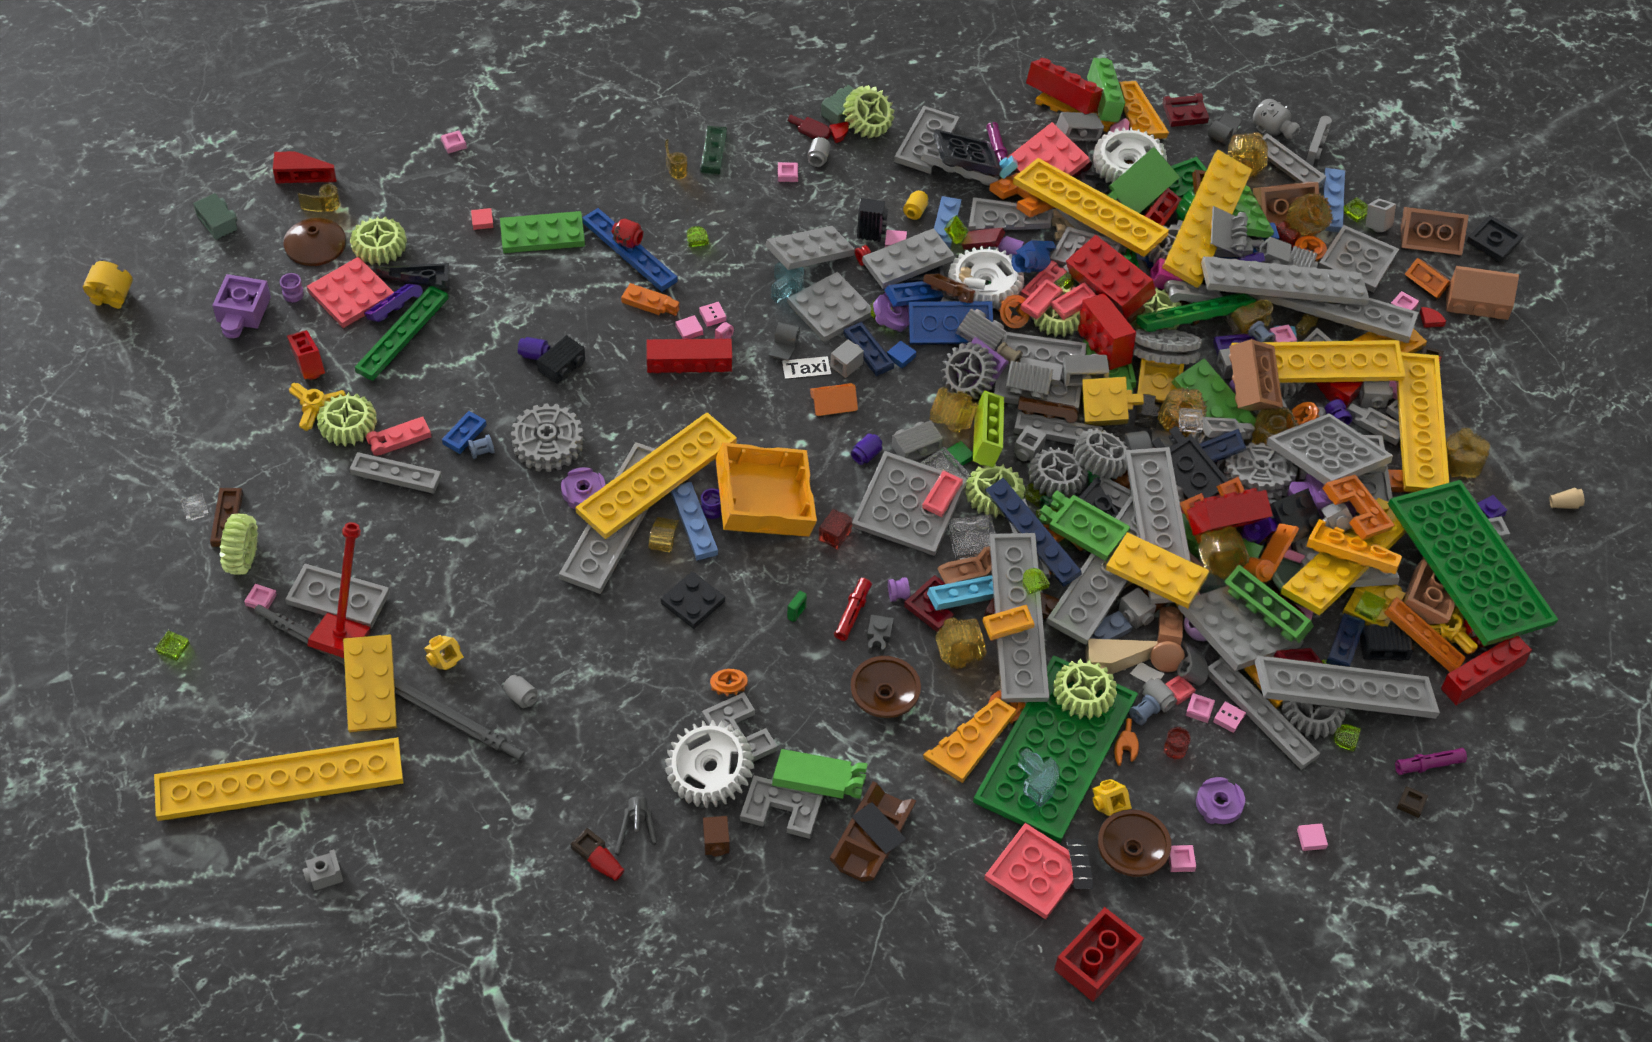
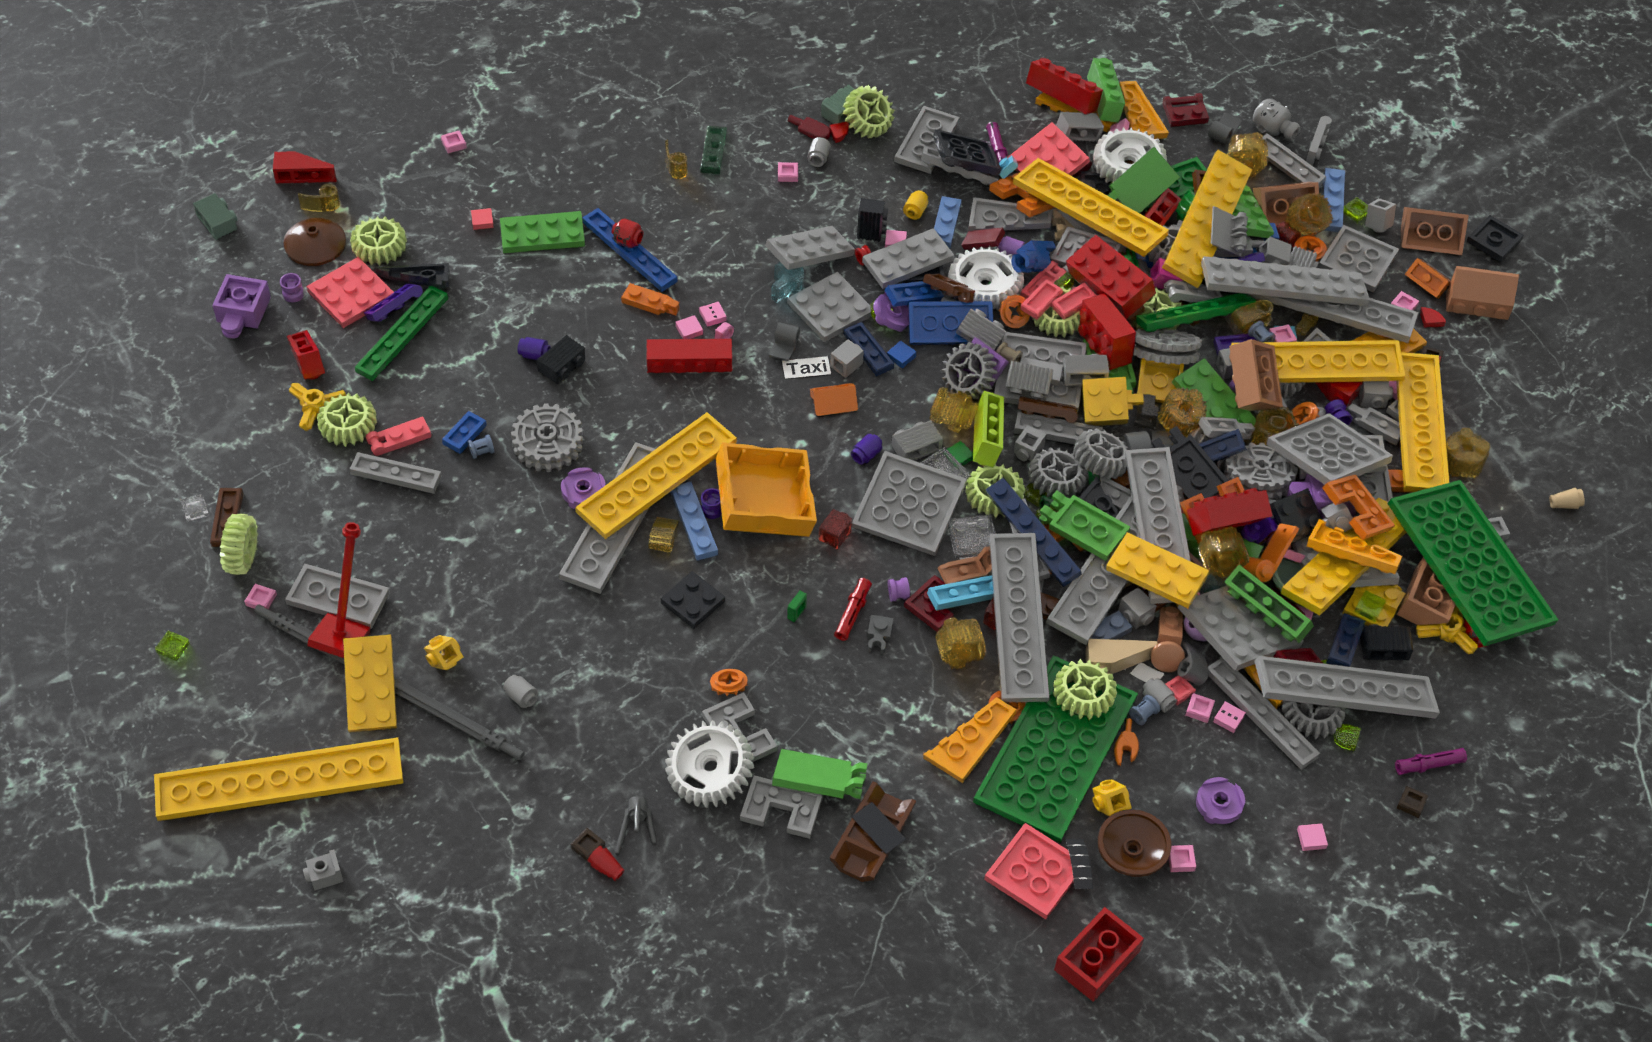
(107, 284): yellow brick -> none
(697, 236): clear neon green tile -> none
(716, 835): reddish brown brick -> none
(889, 677): reddish brown dish -> none
(942, 493): coral tile -> none
(956, 229): clear neon green tile -> none
(967, 279): white arm -> none
(1008, 622): light orange plate -> none
(1034, 580): clear neon green tile -> none
(1043, 776): clear light blue brick -> none
(1177, 743): clear red wheel -> none
(1190, 420): clear tile -> none
(1424, 635): orange tile -> none
(1485, 669): red brick -> none
(1492, 507): dark purple plate -> none

